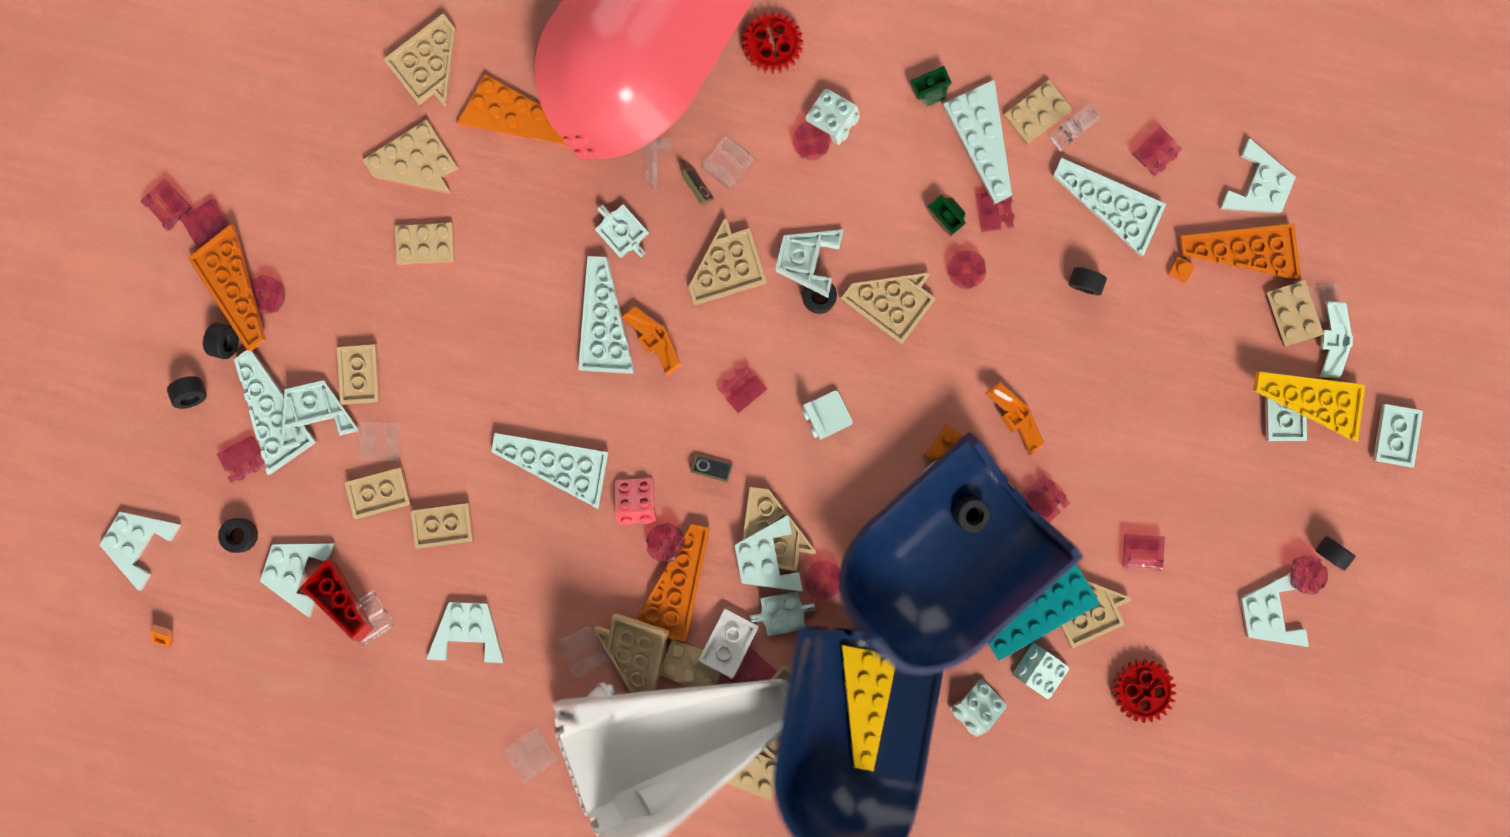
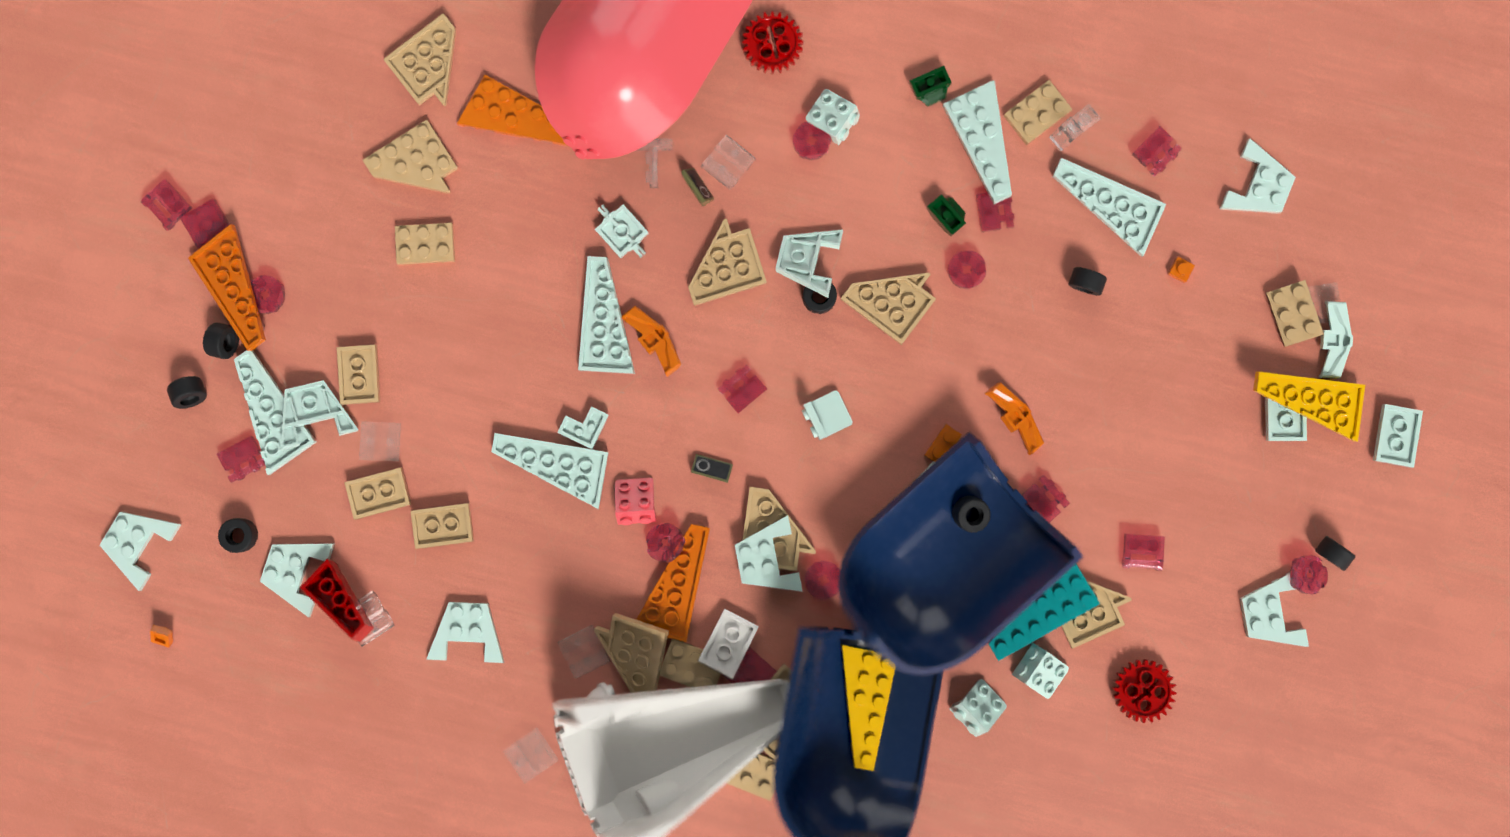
(586, 432): none -> light aqua plate
(782, 613): light aqua plate -> none
(1257, 249): orange wing -> none

